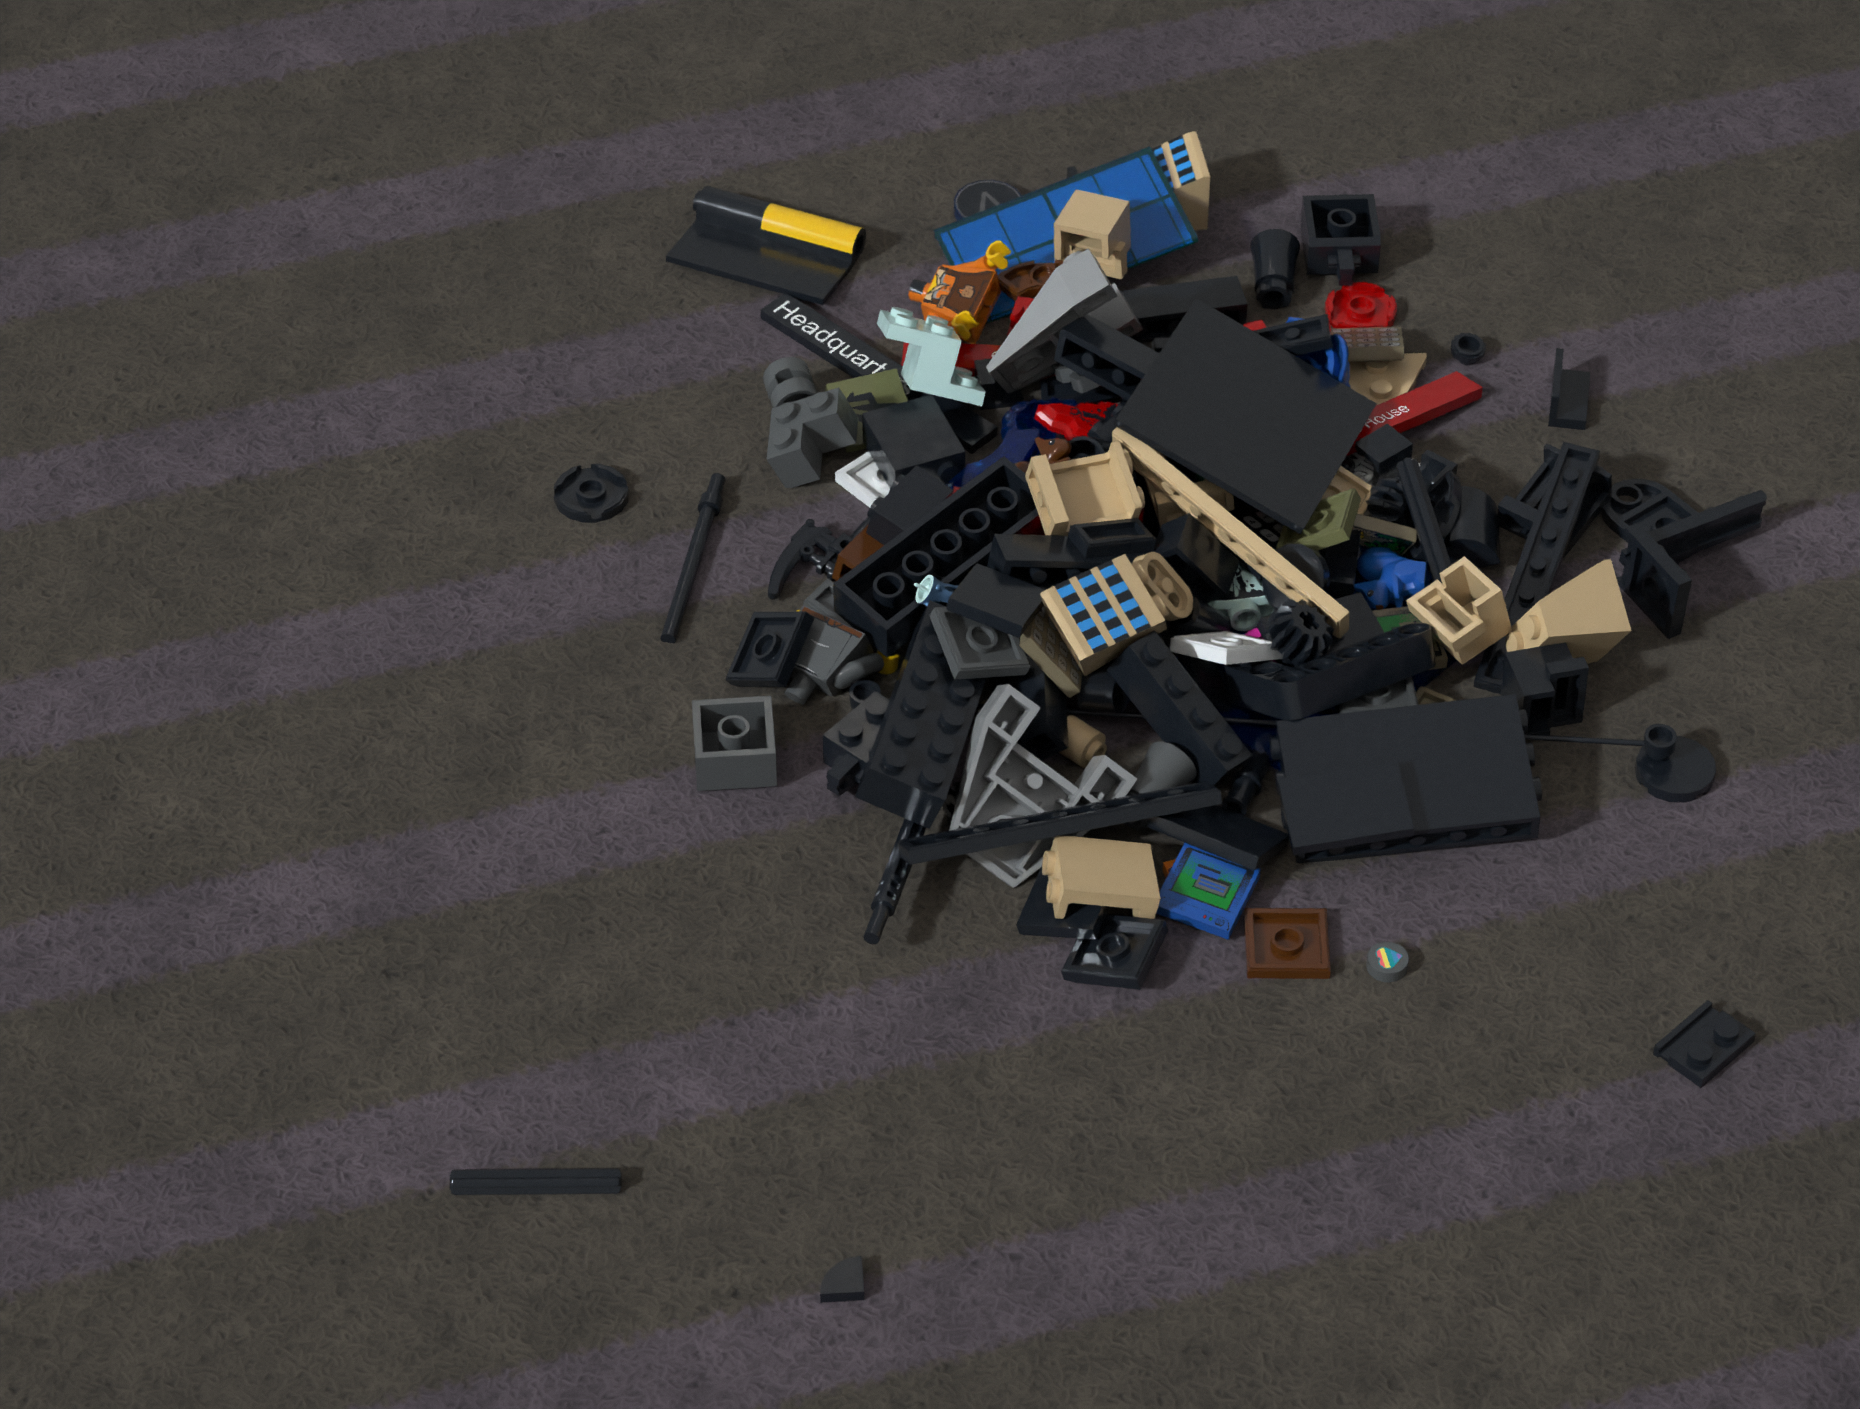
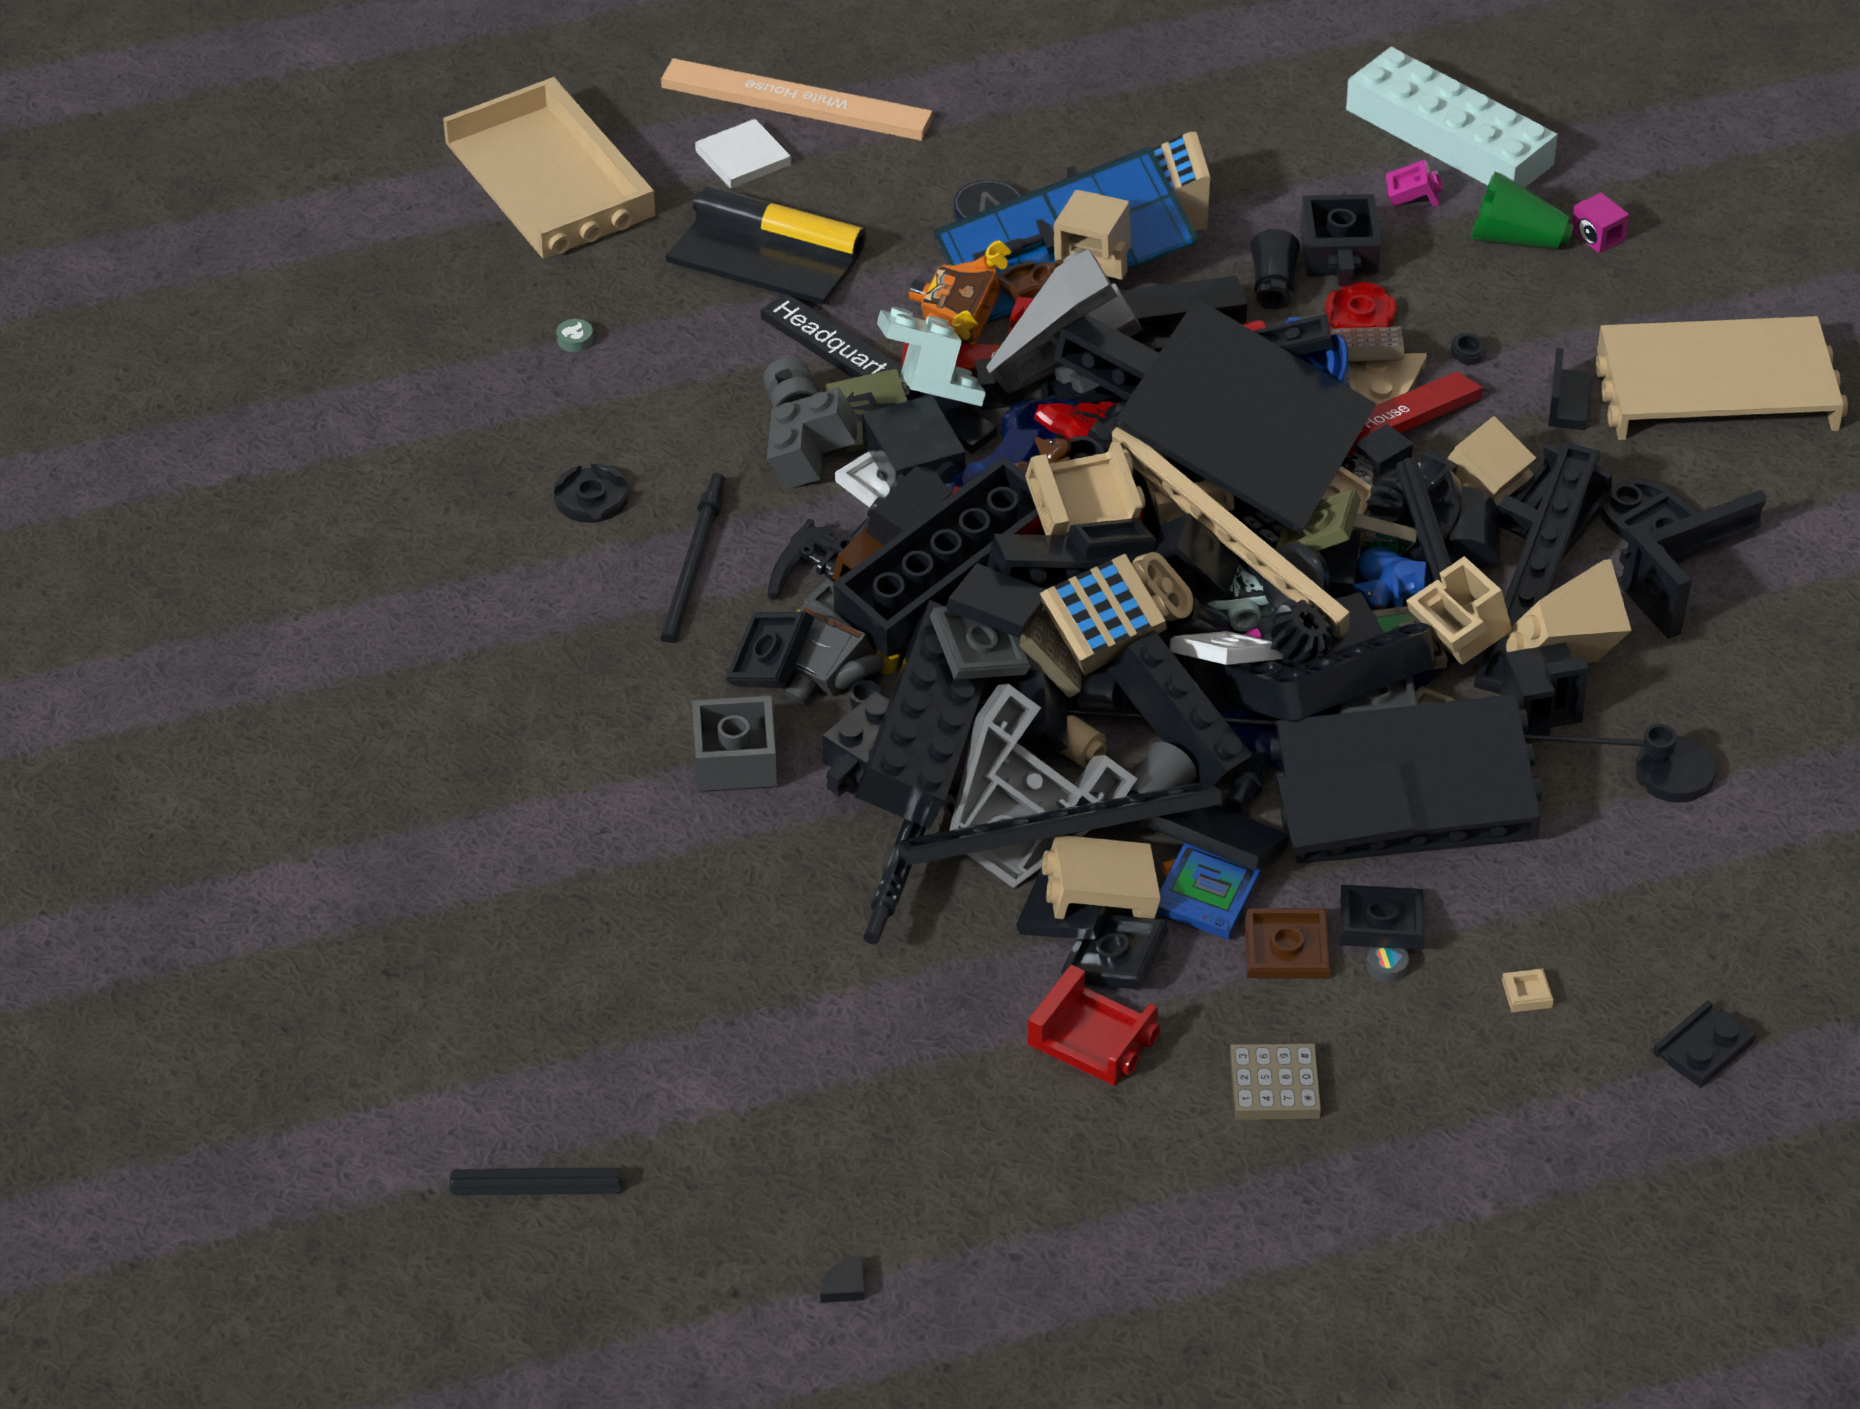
(549, 167): none -> tan panel
(574, 335): none -> sand green tile
(743, 153): none -> white tile
(797, 99): none -> light nougat tile
(933, 590): flat silver piece -> none
(1019, 245): none -> black piece
(1091, 1029): none -> red panel
(1274, 1081): none -> tile
(1381, 917): none -> black tile
(1413, 182): none -> dark pink bracket
(1449, 119): none -> light aqua brick
(1493, 461): none -> tan plate
(1519, 217): none -> green cone
(1527, 990): none -> tan tile
(1600, 222): none -> dark pink brick
(1717, 370): none -> tan panel

